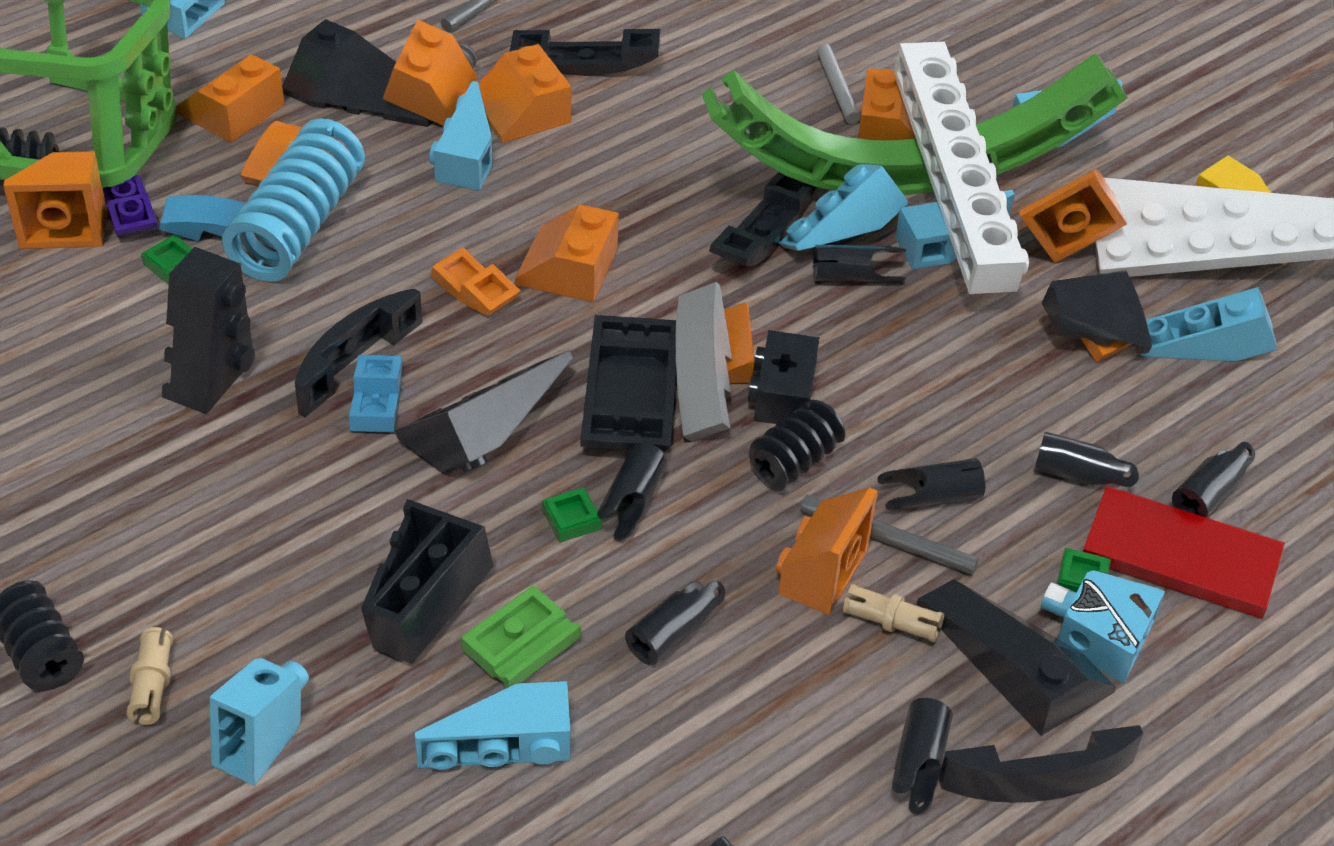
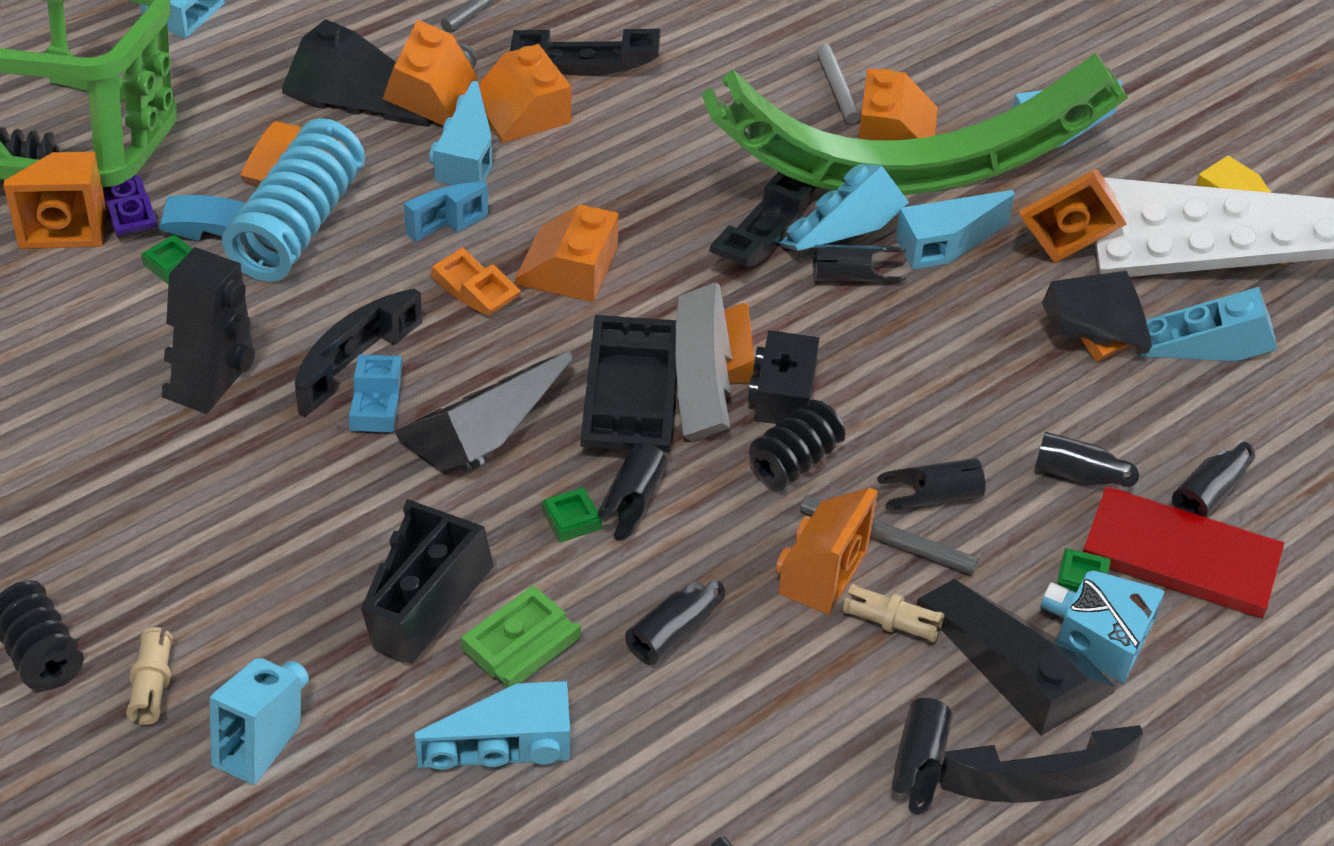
(236, 99): orange slope -> none
(451, 206): none -> dark azure slope
(960, 169): white brick -> none

